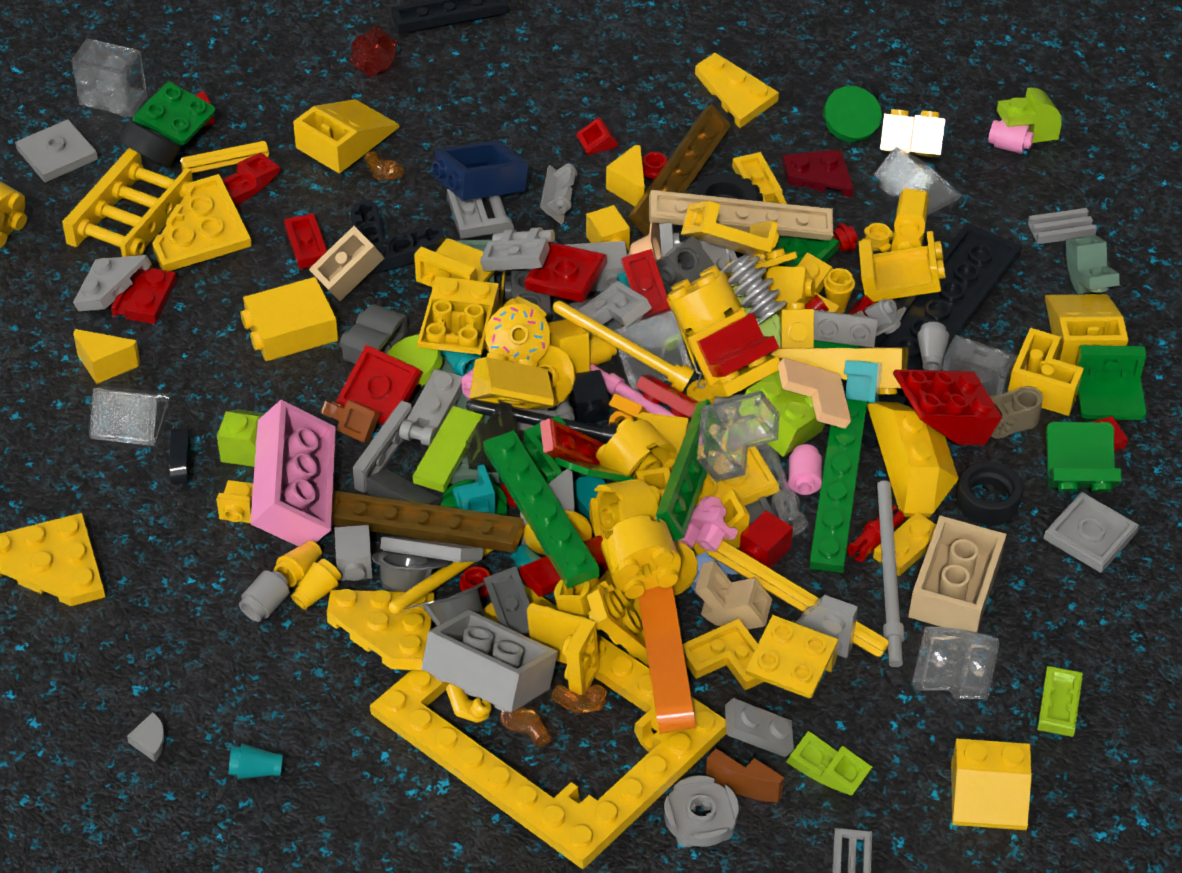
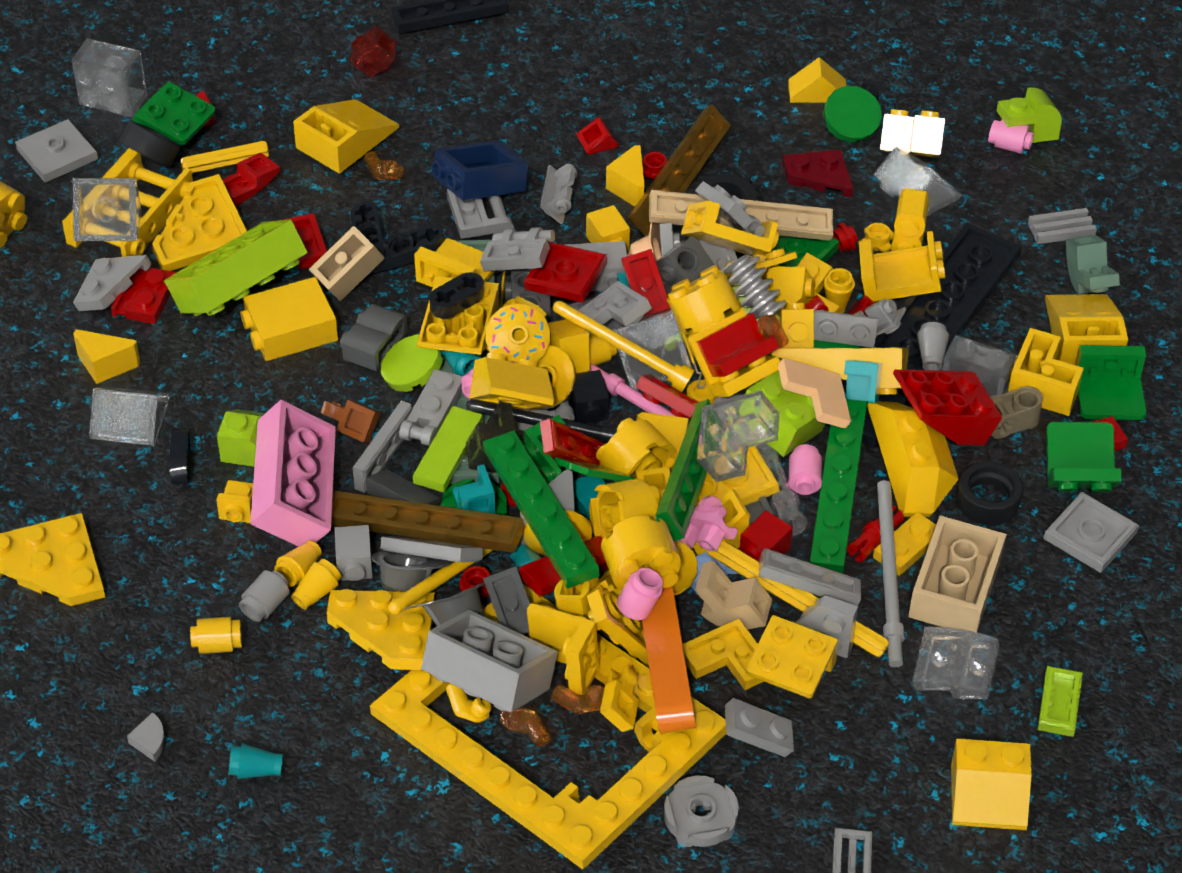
(106, 209): none -> clear slope
(216, 635): none -> yellow brick
(236, 267): none -> lime brick
(380, 382): red plate -> none
(456, 295): none -> black beam
(618, 701): none -> yellow plate
(624, 409): light orange tile -> none
(640, 594): none -> bright pink brick
(731, 208): none -> light grey plate
(737, 90): yellow wing -> none
(752, 781): dark orange slope -> none
(756, 169): yellow hinge -> none
(770, 326): none -> clear orange arm
(809, 577): none -> light grey tile
(814, 83): none -> yellow slope
(832, 768): lime slope -> none

